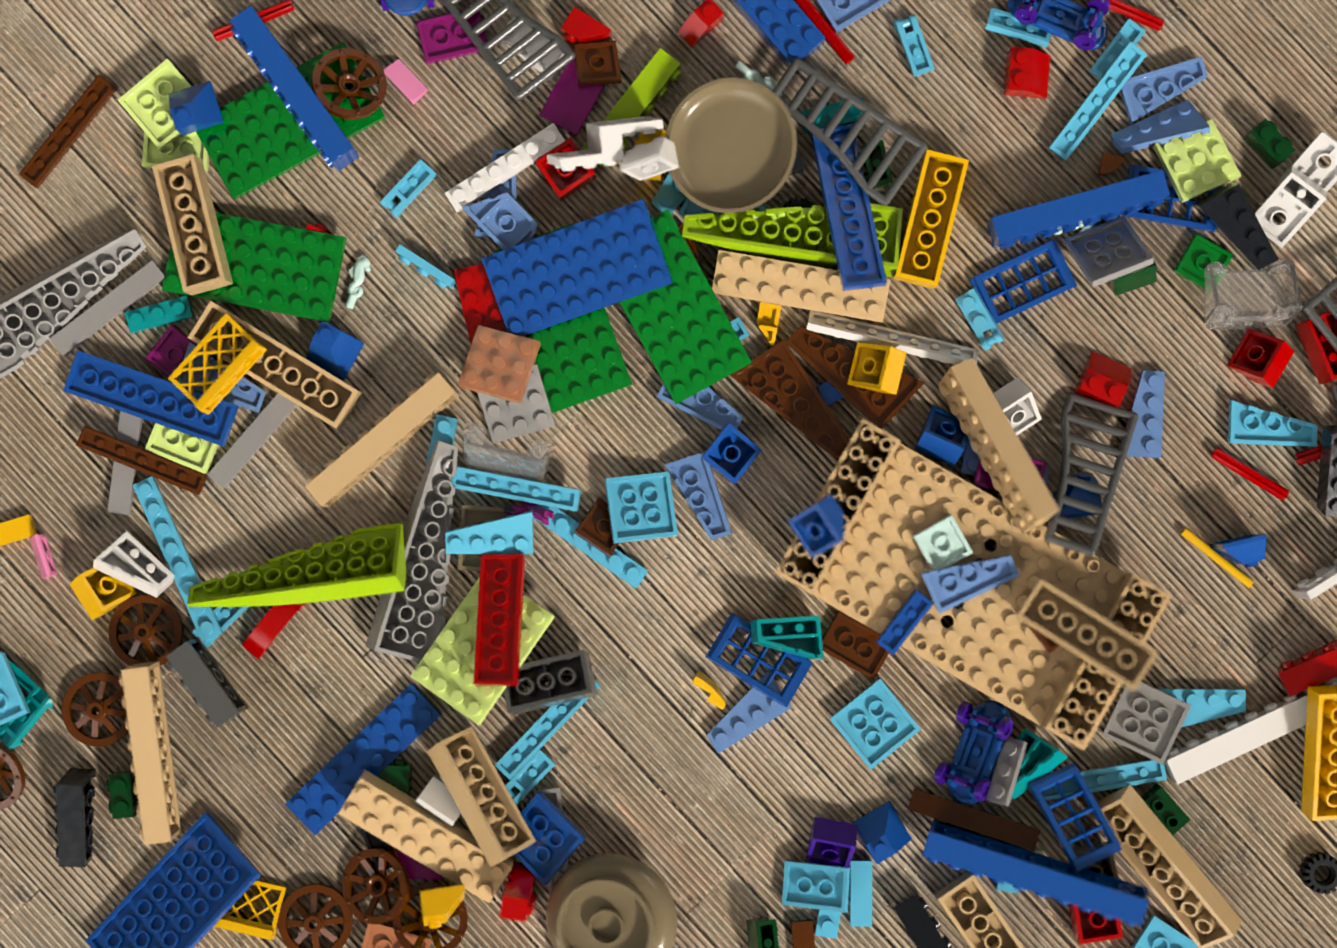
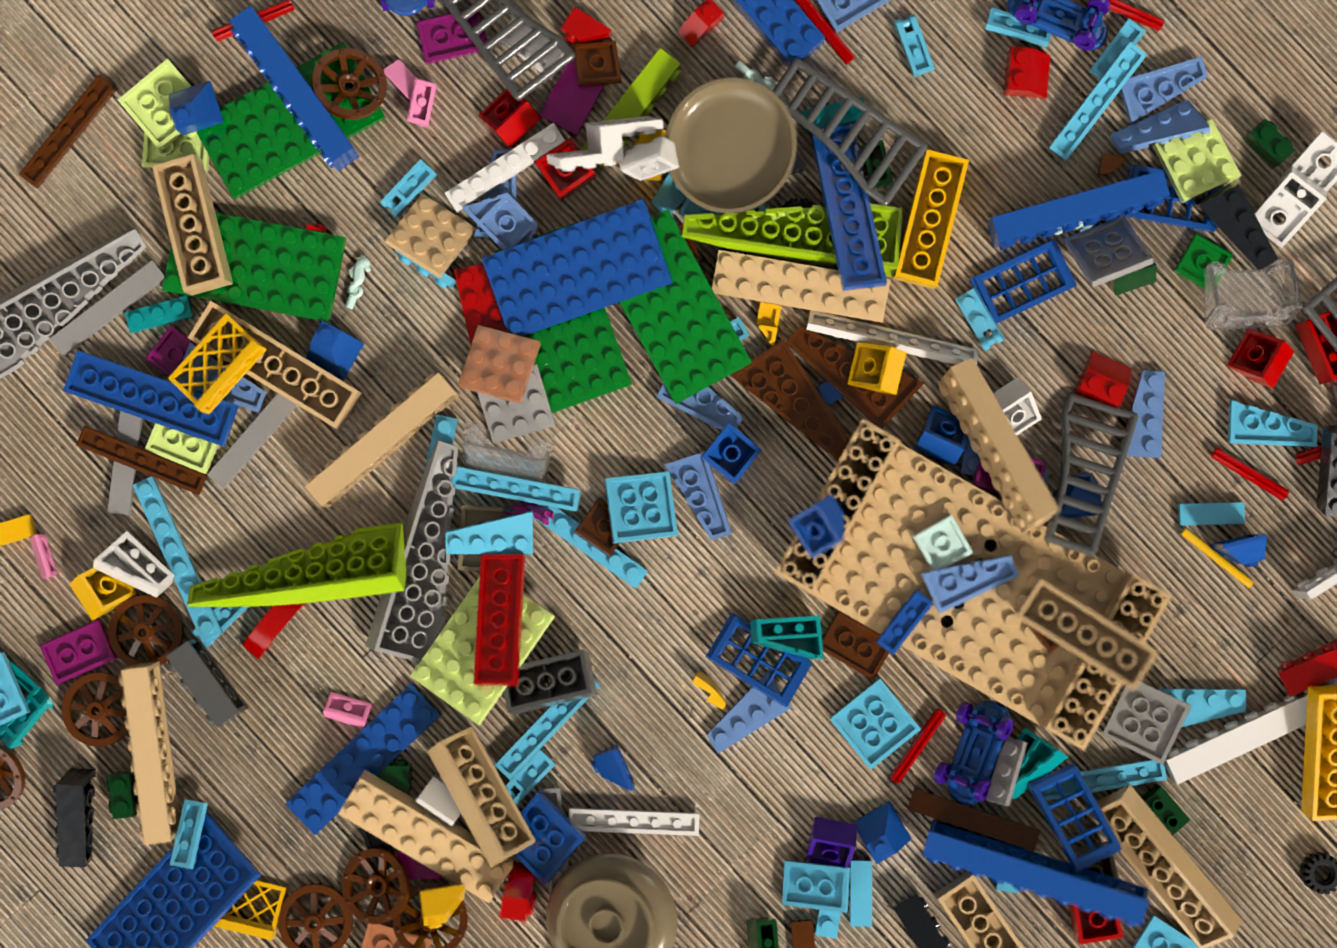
(78, 651): none -> magenta tile
(188, 834): none -> medium azure plate
(347, 710): none -> bright pink slope
(421, 102): none -> bright pink slope
(430, 235): none -> tan plate
(509, 118): none -> red slope
(613, 767): none -> blue slope
(635, 821): none -> white plate
(917, 745): none -> red axle
(1211, 513): none -> medium azure tile

